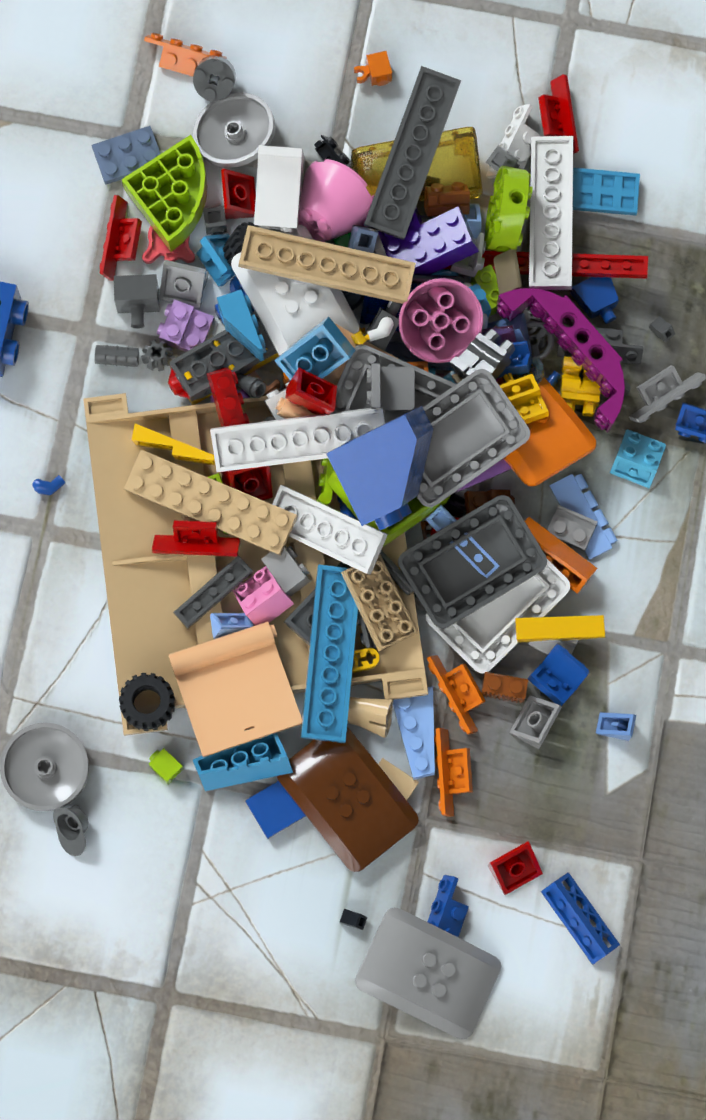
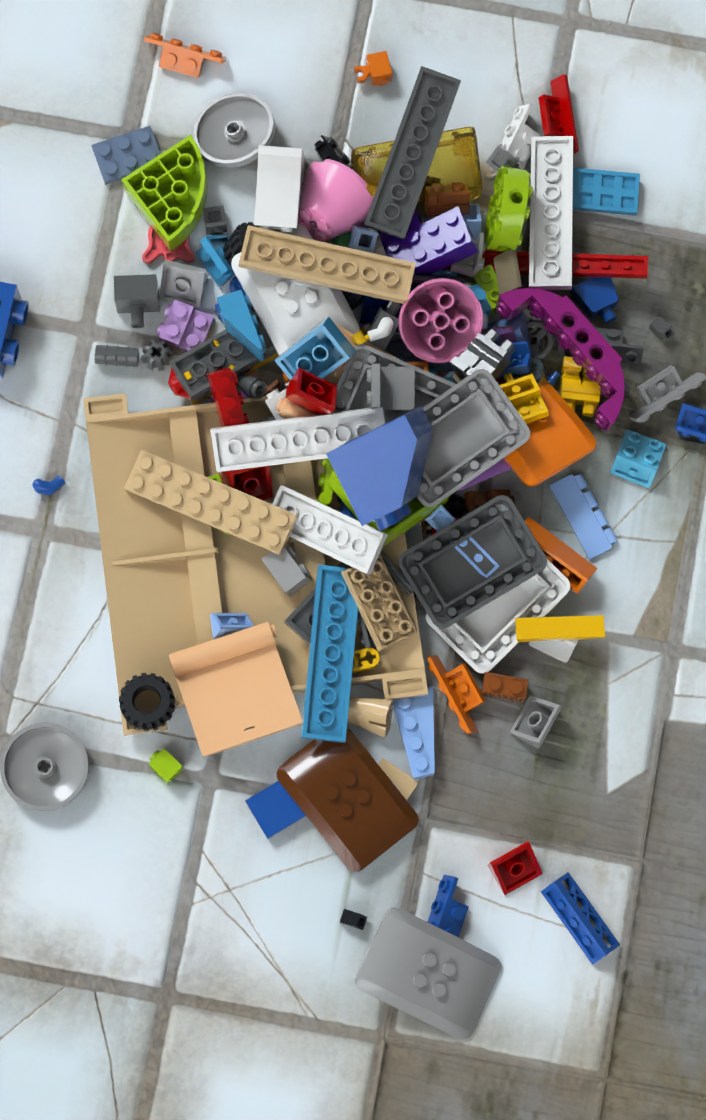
(70, 827): dark grey piece -> none
(121, 238): red bracket -> none
(180, 451): yellow slope -> none
(195, 539): red bracket -> none
(210, 89): dark grey brick -> none
(213, 592): dark grey tile -> none
(238, 194): red slope -> none
(243, 763): dark azure wedge -> none
(262, 597): bright pink slope -> none
(454, 771): orange bracket -> none
(559, 675): blue bracket -> none
(572, 527): light grey plate -> none
(616, 725): medium blue slope -> none

